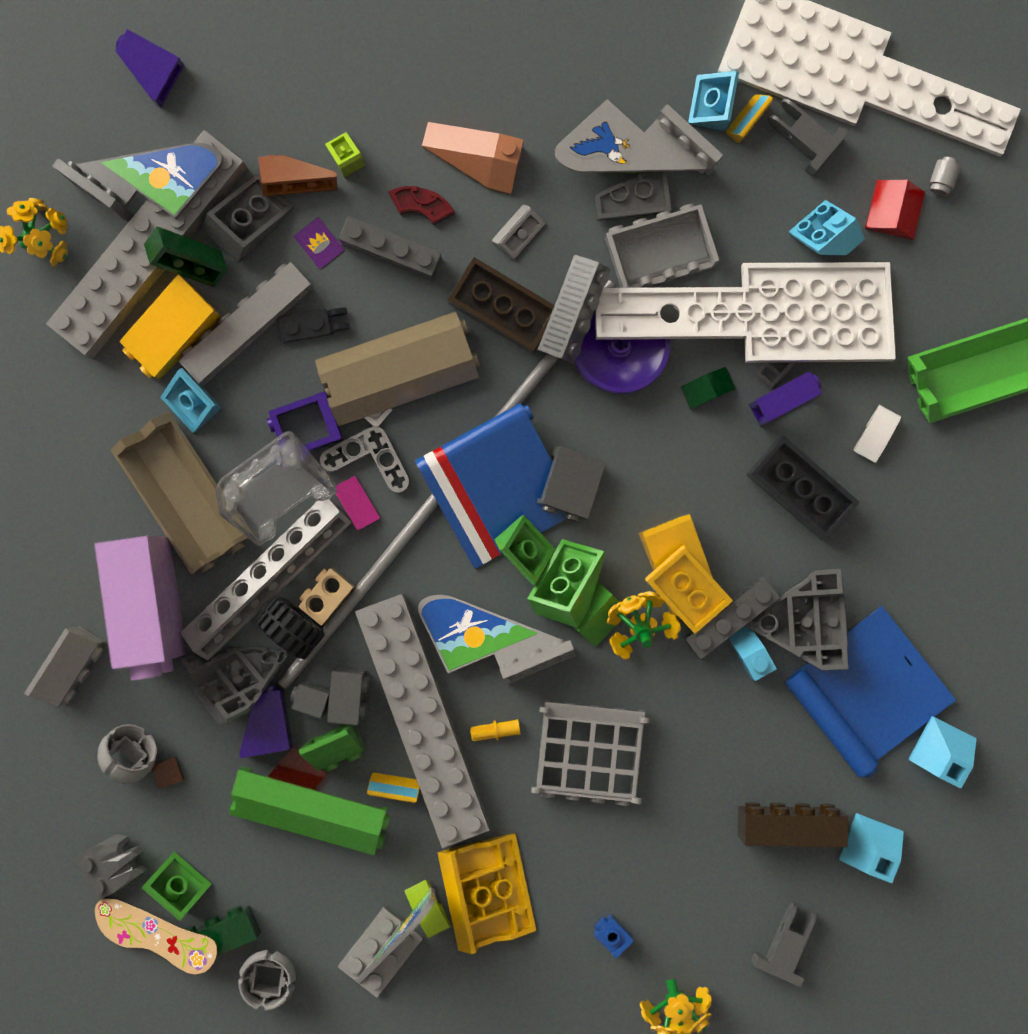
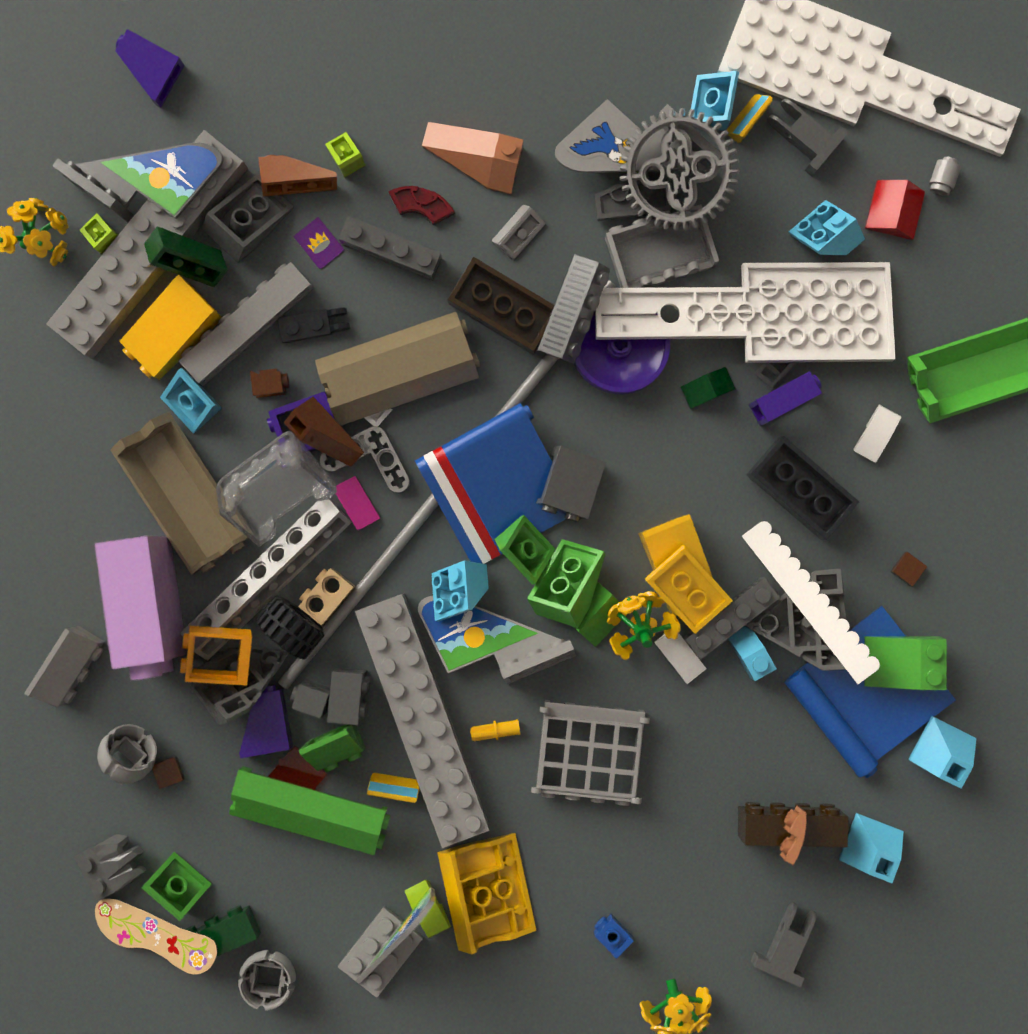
(98, 233): none -> lime slope
(237, 677): none -> light orange window
(269, 383): none -> reddish brown window
(320, 430): none -> reddish brown slope
(458, 588): none -> medium azure slope
(681, 657): none -> white slope
(682, 182): none -> light grey gear
(795, 825): none -> nougat slope
(810, 603): none -> white sticker
(908, 662): none -> bright green slope
(909, 568): none -> reddish brown tile

